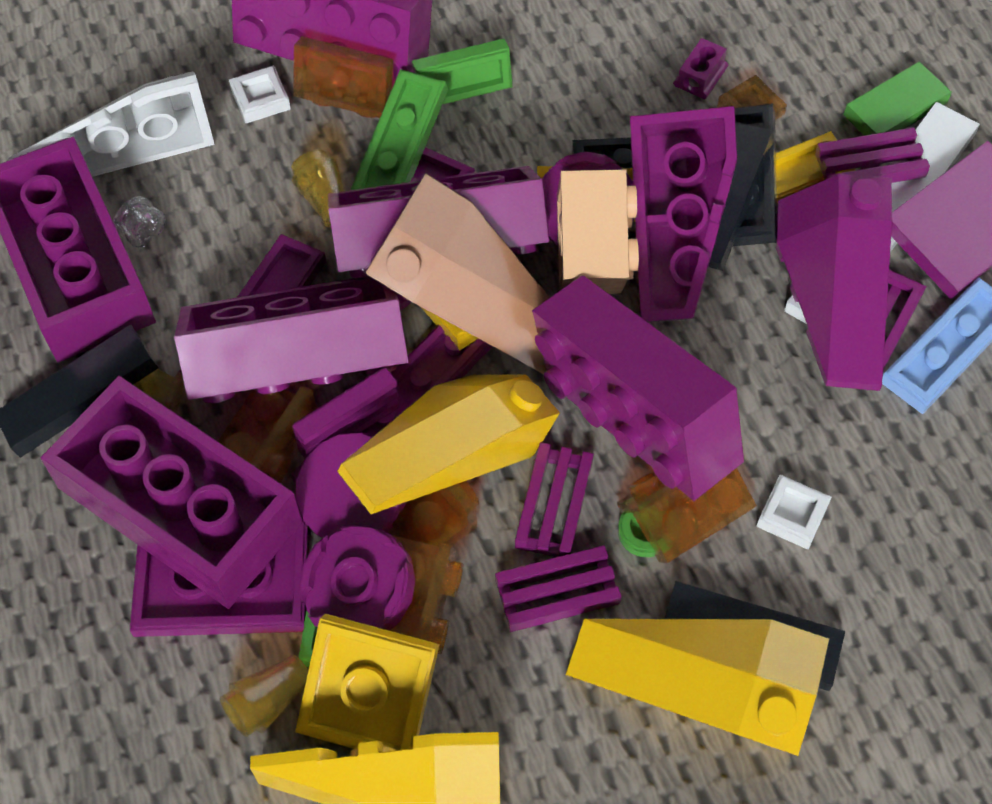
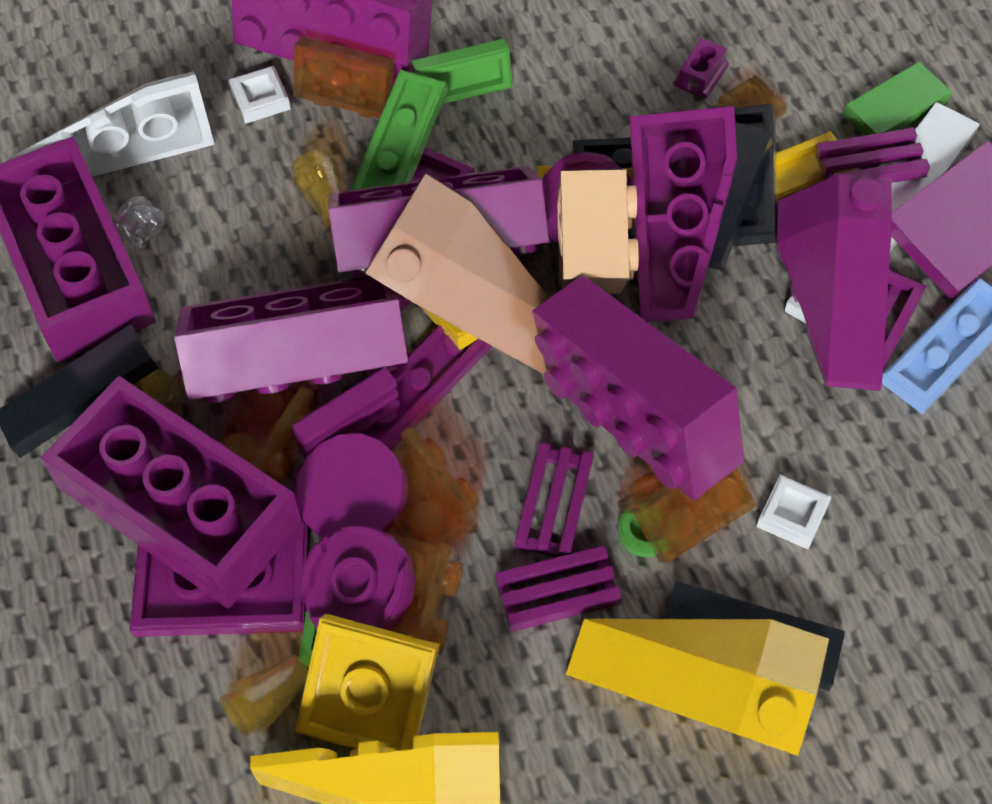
(285, 267): magenta tile -> none
(449, 438): yellow wedge -> none

